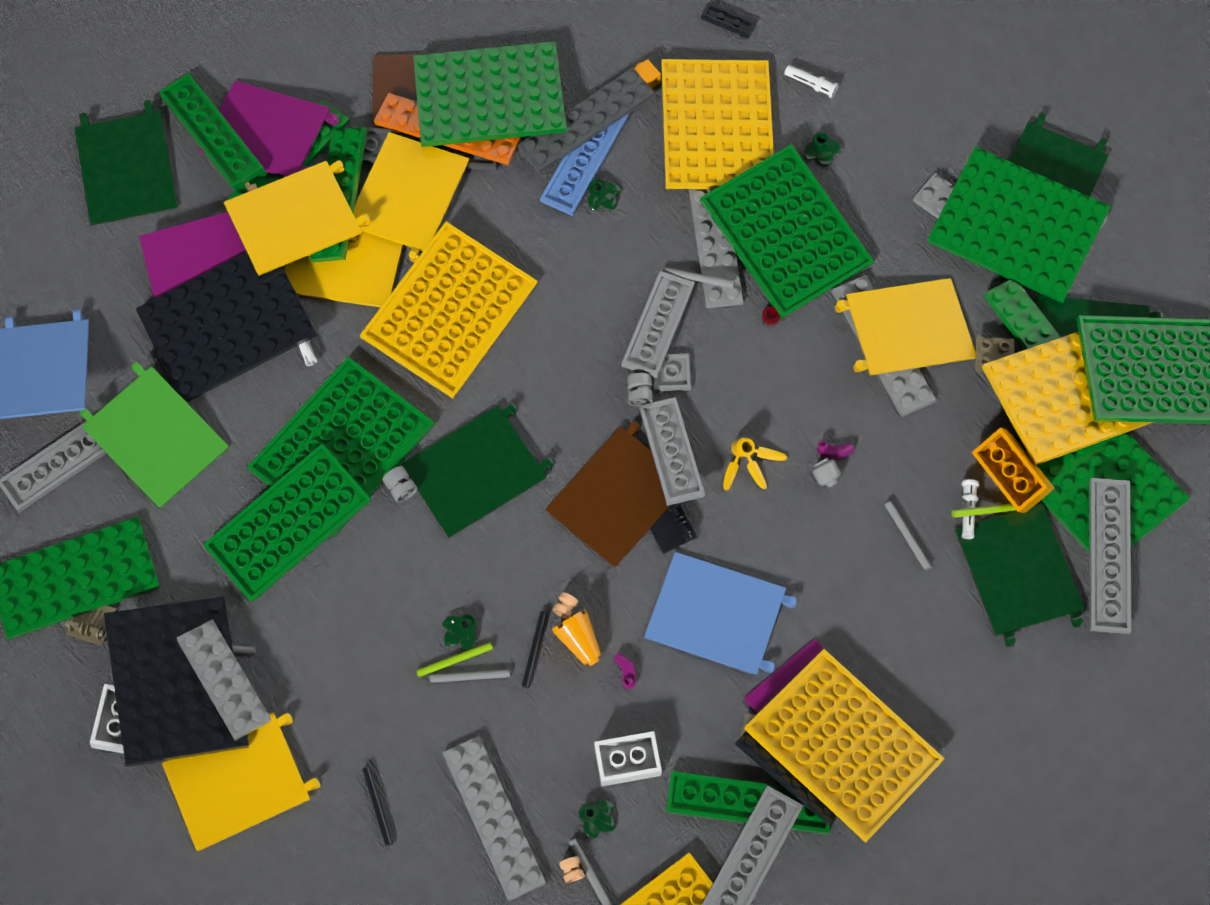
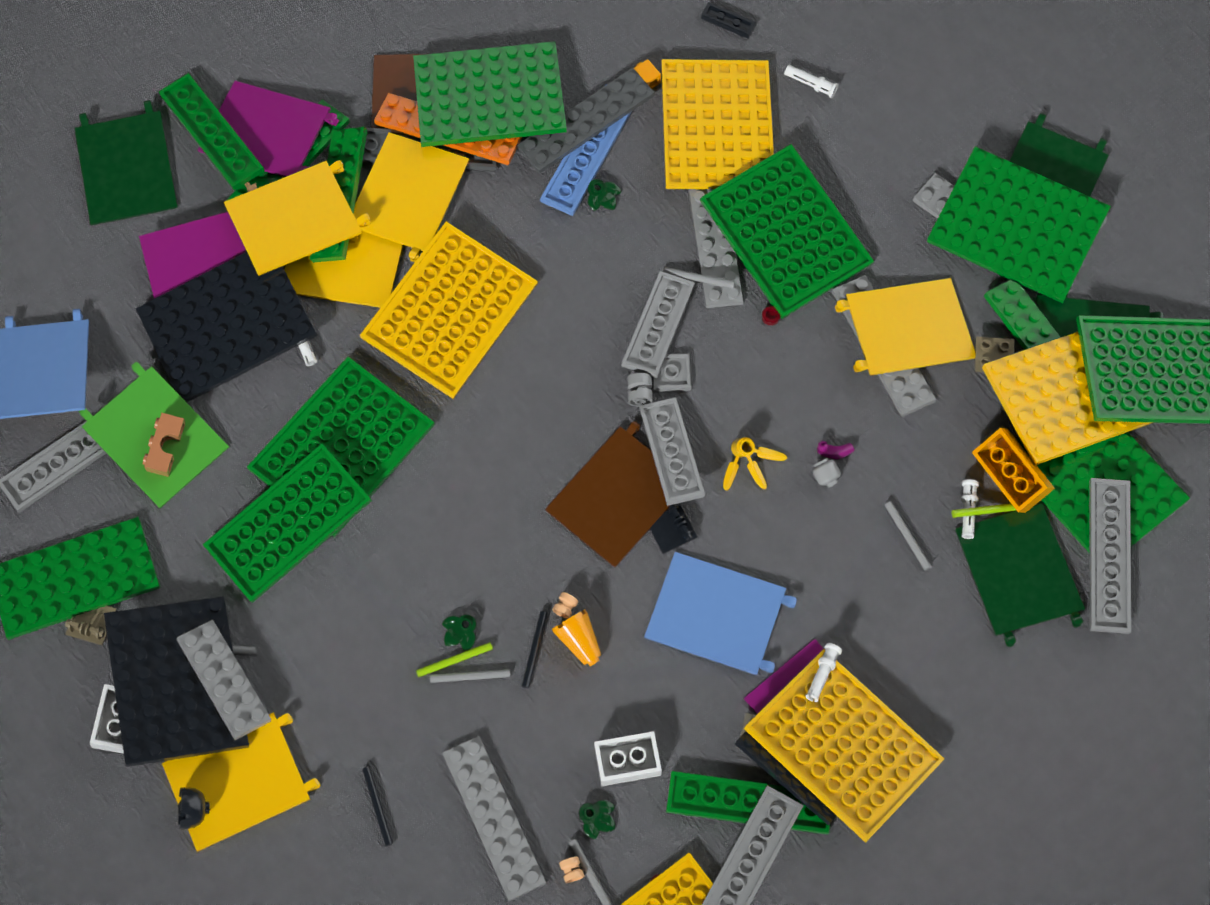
(167, 428): none -> nougat arch
(191, 808): none -> black cylinder
(398, 482): light grey wheel -> none
(475, 470): dark green flag -> none
(628, 670): magenta arm -> none
(822, 151): dark green plate -> none
(826, 664): none -> white pin

